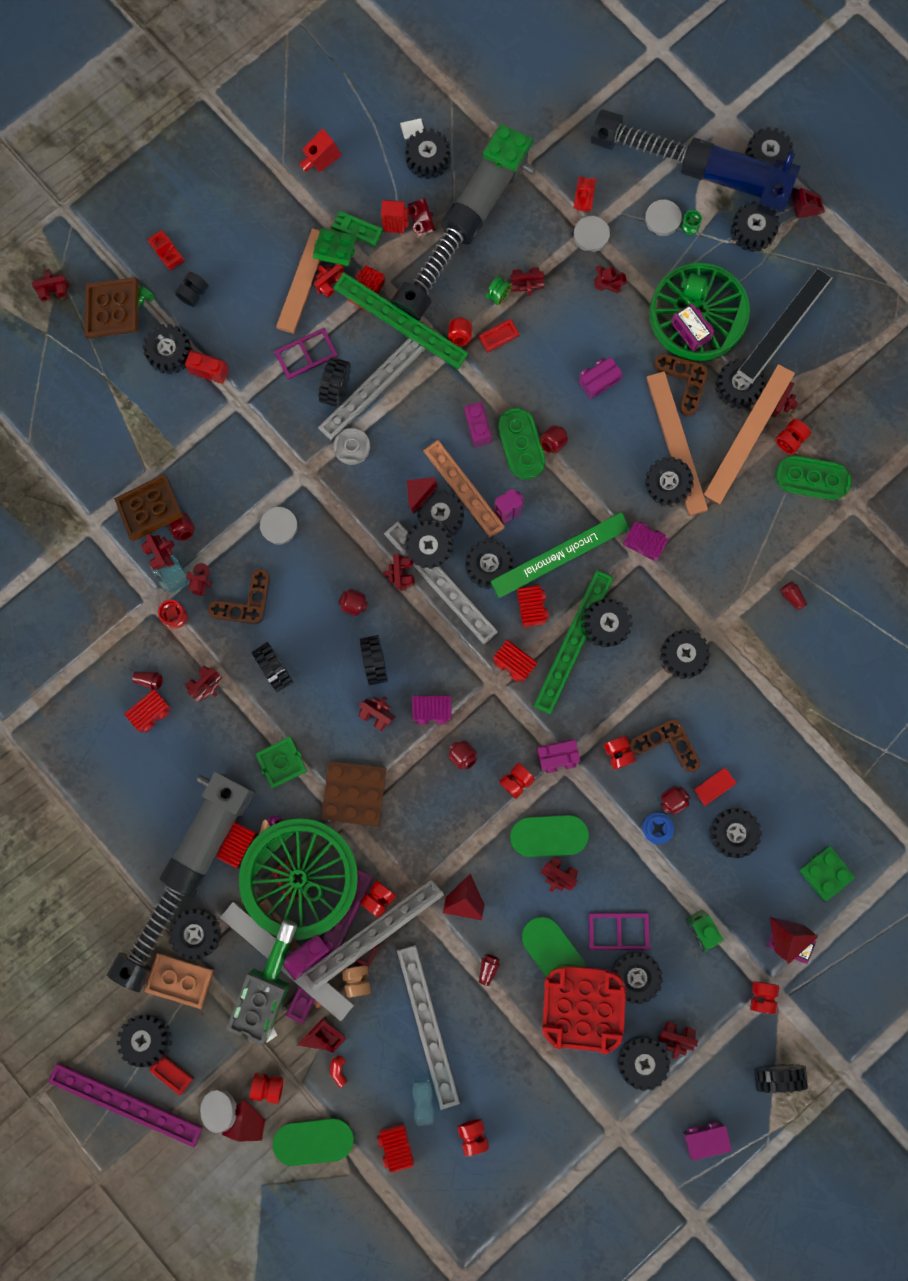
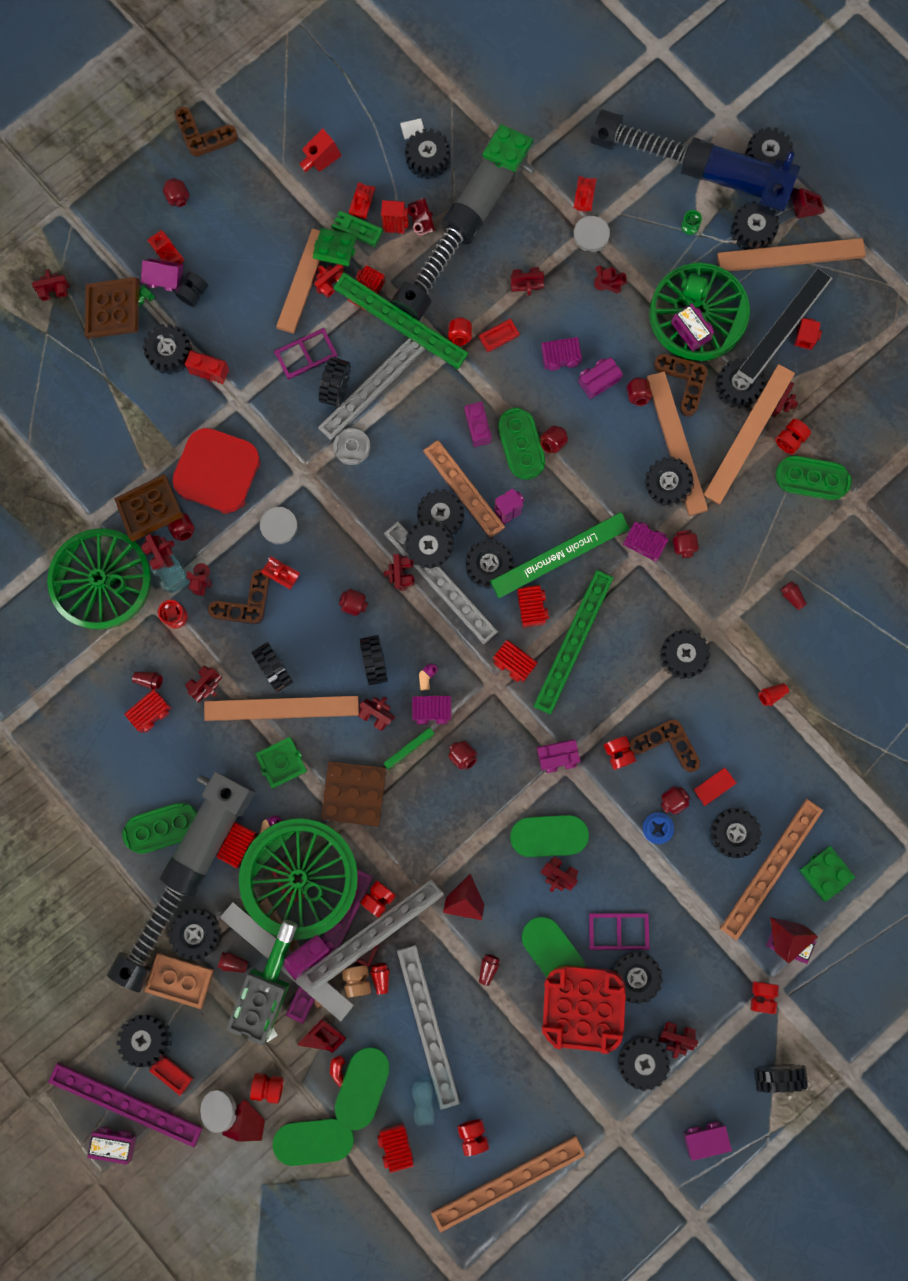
(60, 566): none -> green piece
(112, 1146): none -> brick
(158, 828): none -> green tile
(162, 274): none -> magenta brick
(176, 192): none -> dark red head
(196, 138): none -> reddish brown beam
(216, 470): none -> red tile
(232, 963): none -> dark red cone
(280, 573): none -> red hips
(281, 708): none -> nougat tile
(361, 1088): none -> green tile
(362, 200): none -> red hips
(380, 977): none -> red cone
(409, 748): none -> green tile
(419, 491): dark red slope -> none
(425, 674): none -> arm
(498, 290): green wheel -> none
(508, 1183): none -> nougat tile
(517, 780): red wheel -> none
(561, 353): none -> magenta brick
(598, 626): black wheel -> none
(639, 391): none -> dark red head
(663, 217): light grey tile -> none
(685, 543): none -> dark red head
(704, 930): green torso -> none
(771, 869): none -> nougat tile
(772, 694): none -> red cone
(791, 255): none -> nougat tile
(807, 333): none -> red brick

